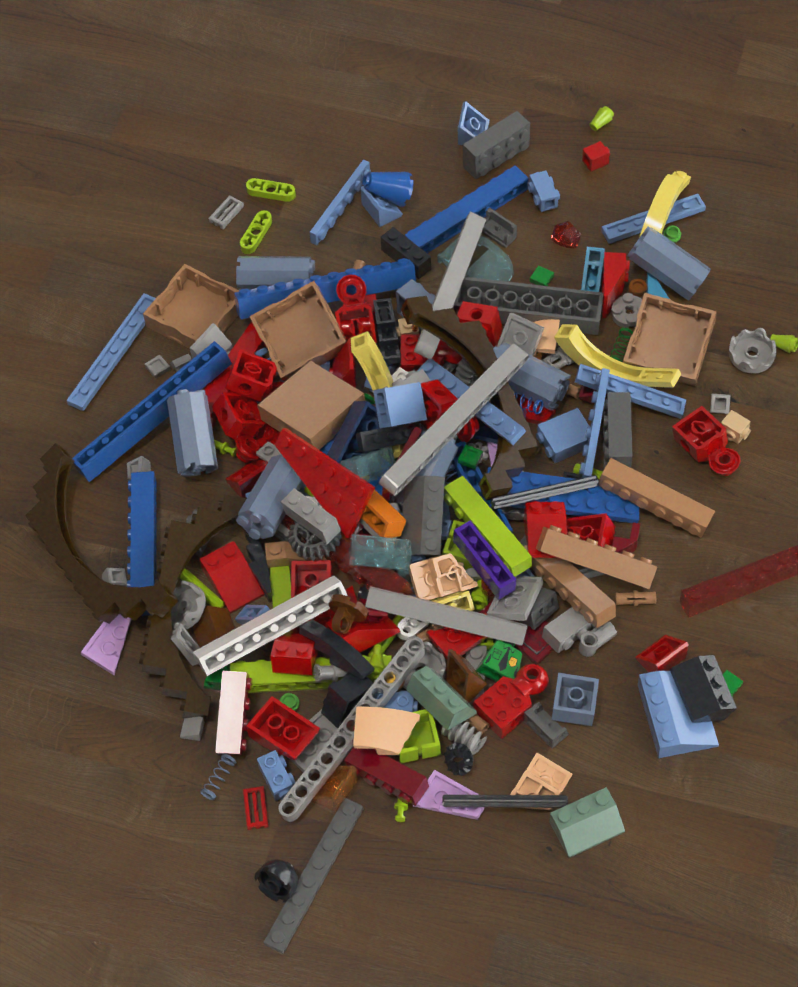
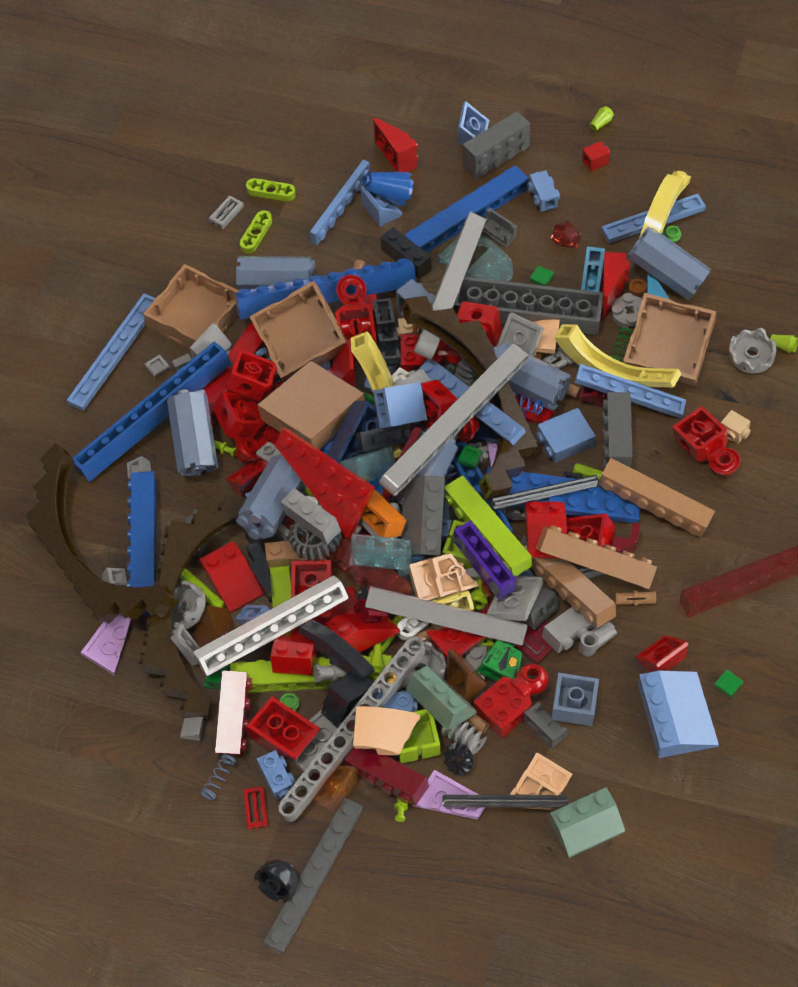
(347, 612): reddish brown tile -> none
(395, 146): none -> red slope
(595, 416): medium blue plate -> none
(703, 689): black slope -> none
(719, 403): light grey slope -> none

